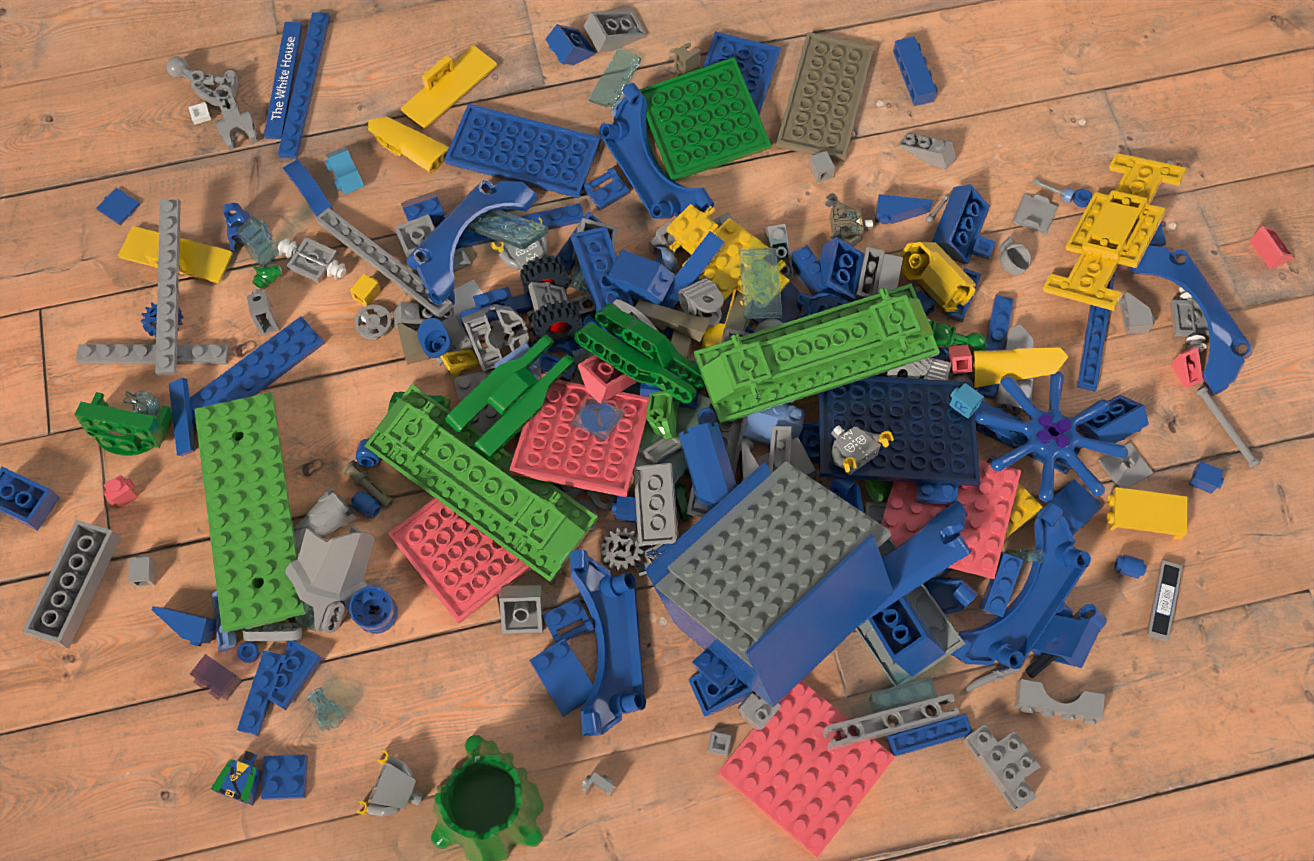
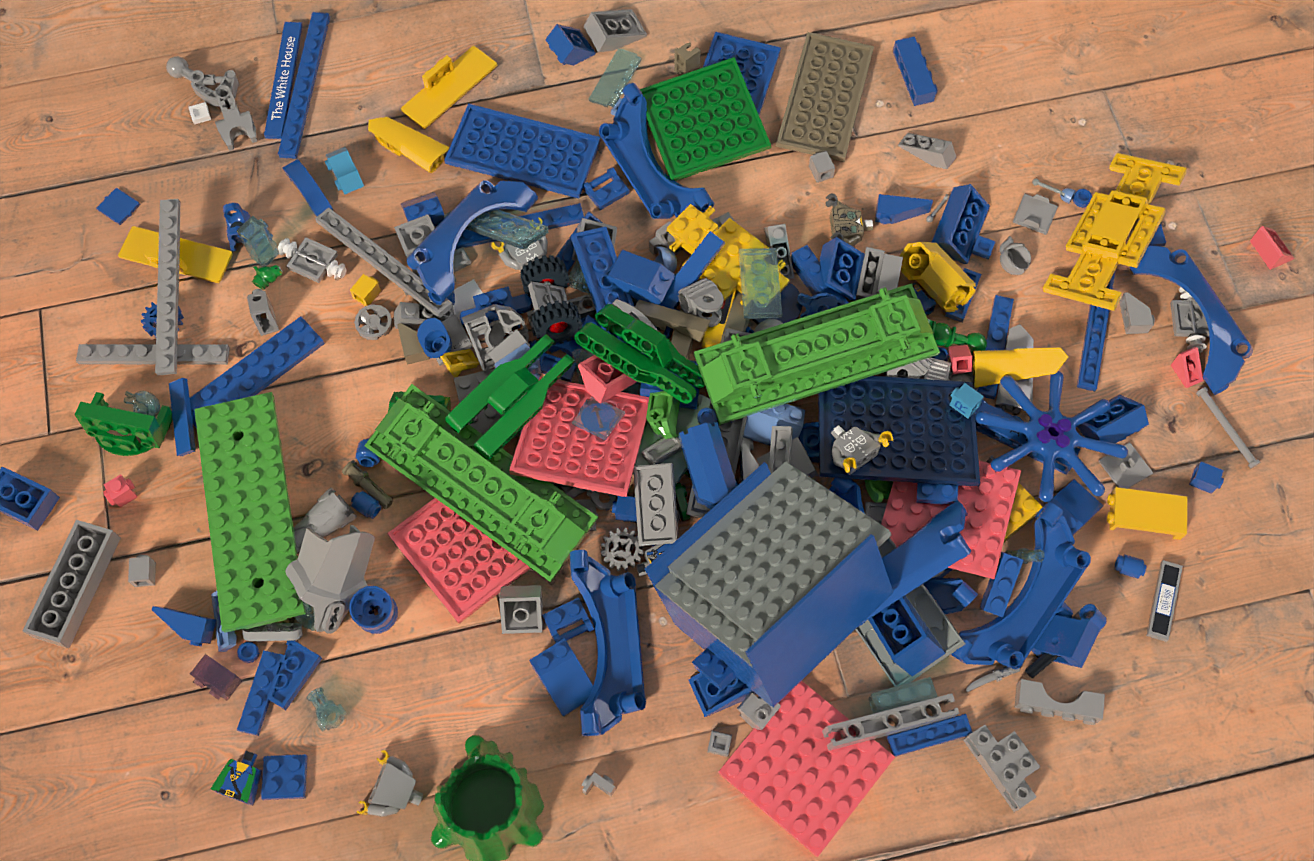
(507, 346): none -> light grey slope

